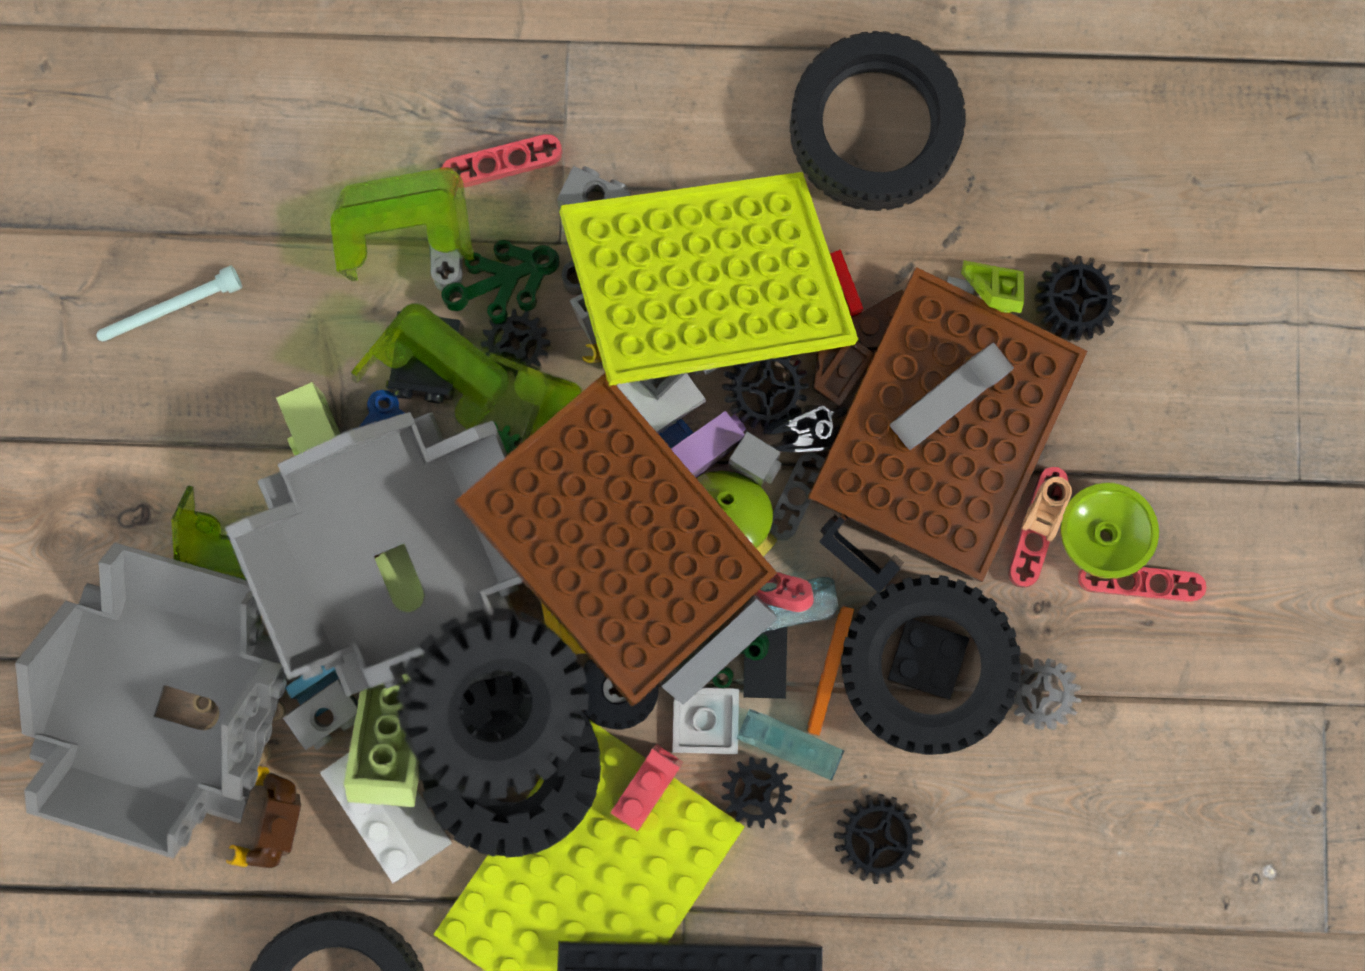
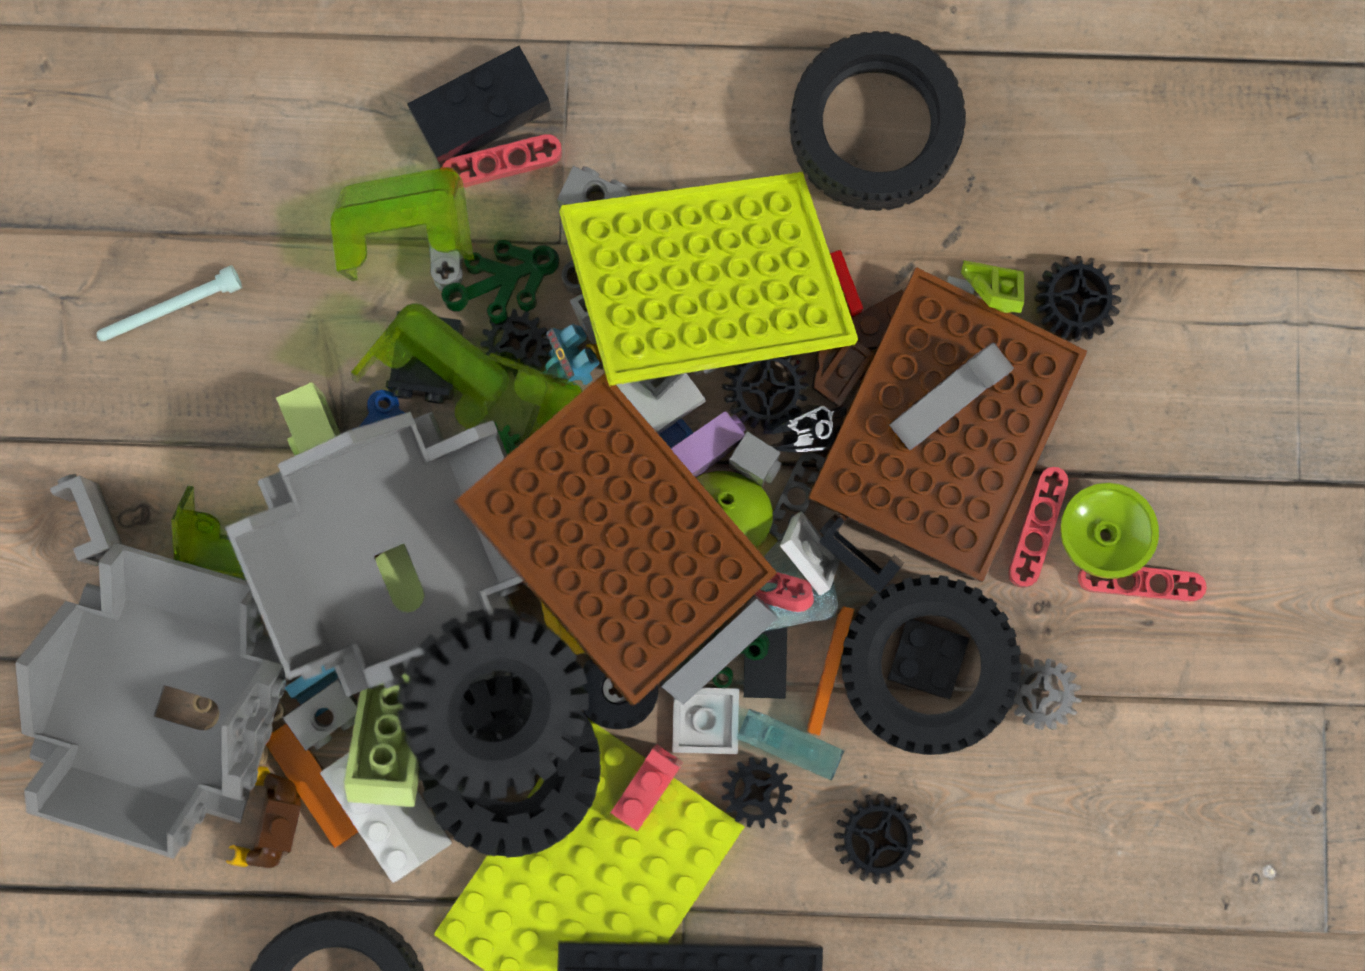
(94, 514): none -> light grey panel
(304, 771): none -> orange tile
(480, 106): none -> black brick
(565, 356): none -> medium azure hips
(809, 555): none -> white tile
(1047, 510): light nougat piece -> none

